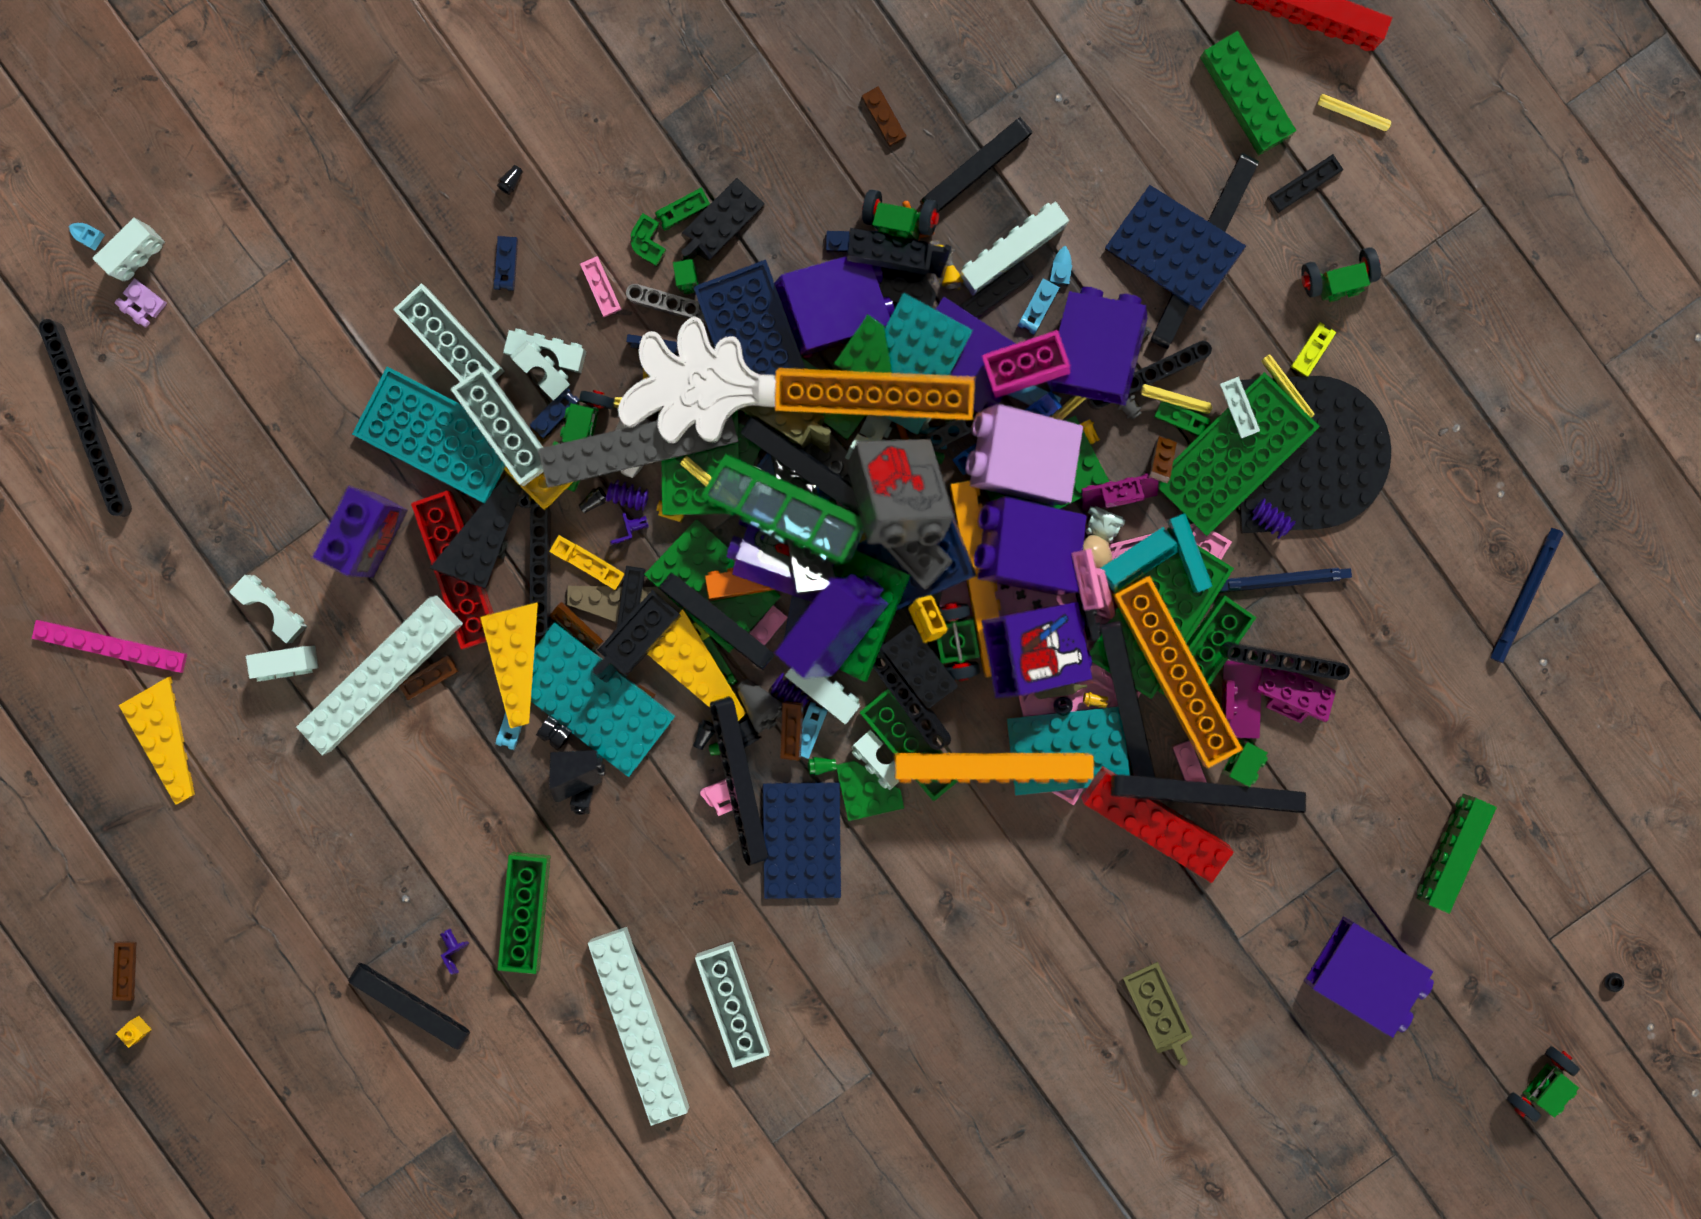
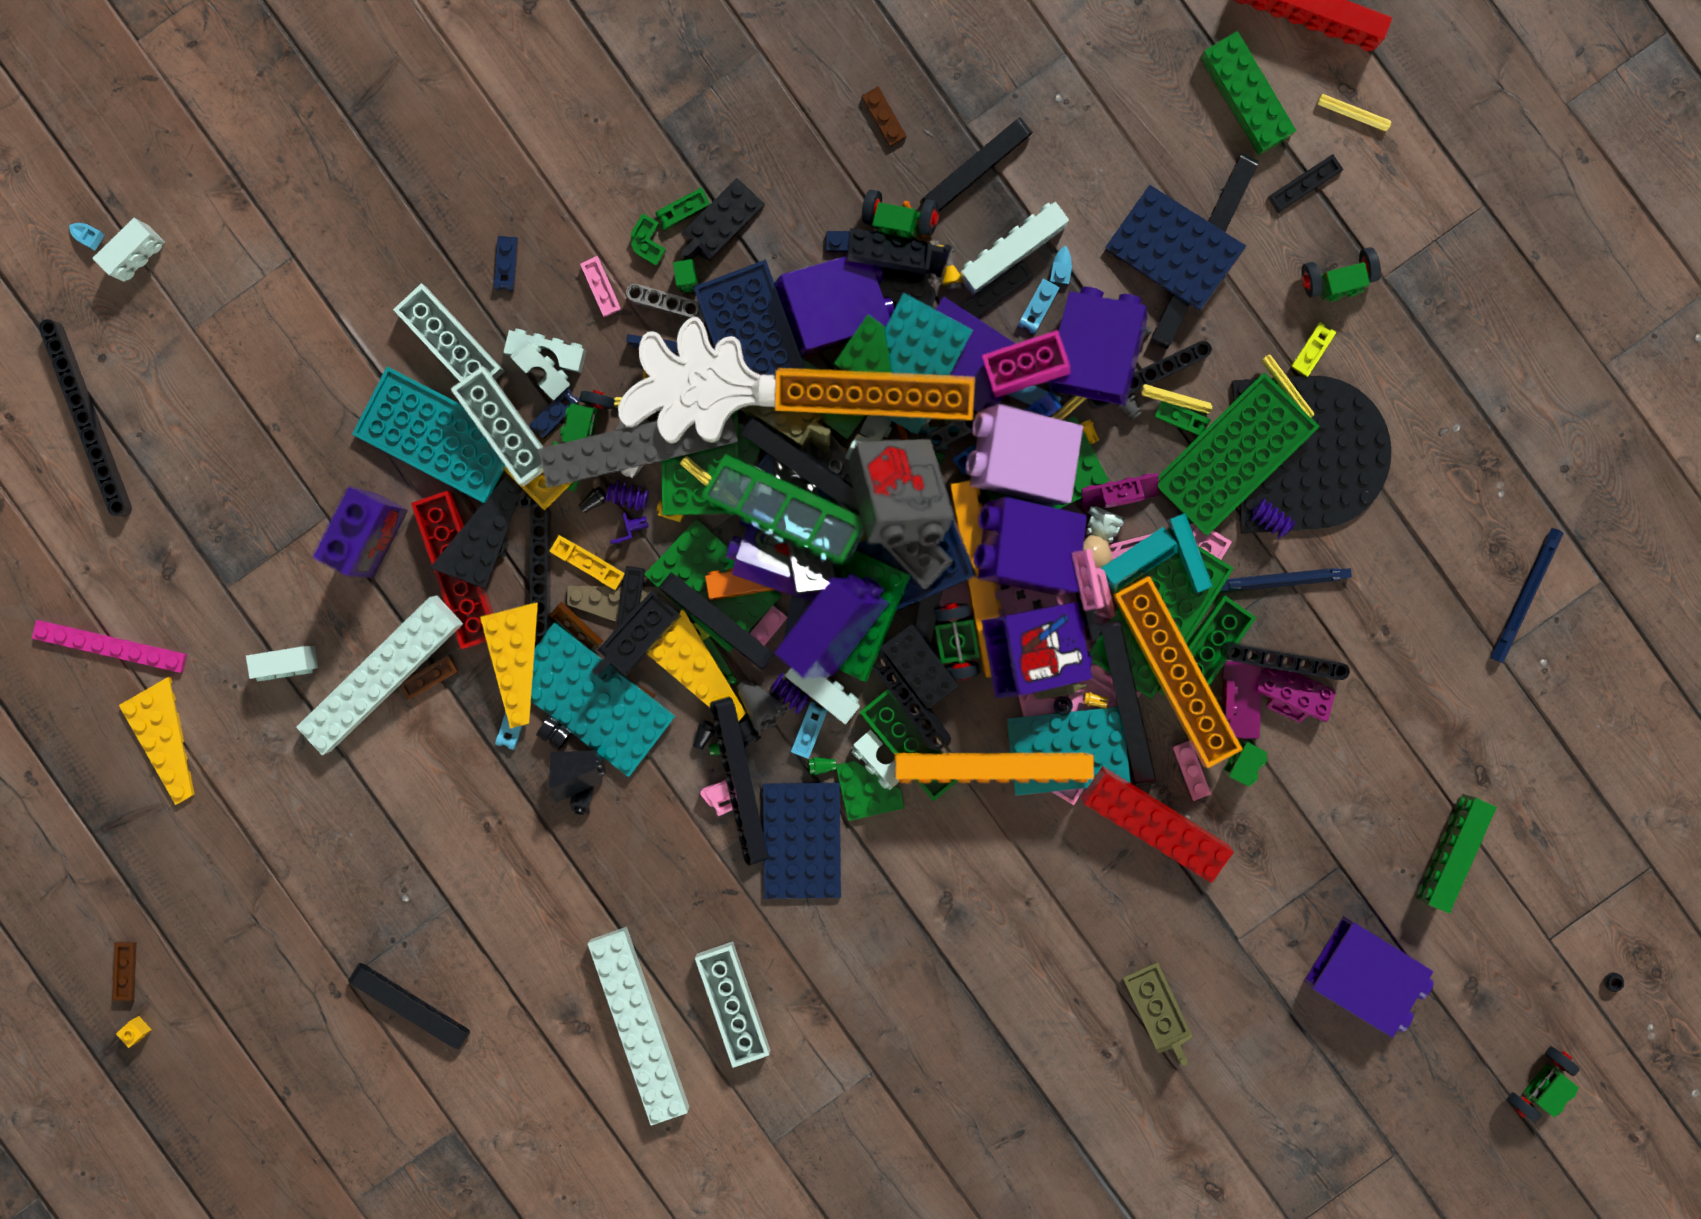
(144, 298): lavender plate -> none
(286, 624): light aqua arch -> none
(452, 947): dark purple bracket -> none
(510, 179): black cone -> none
(524, 912): green brick -> none
(791, 730): reddish brown plate -> none
(927, 619): yellow brick -> none
(1163, 459): reddish brown plate -> none
(1208, 793): black beam -> none
(1239, 407): light aqua plate -> none

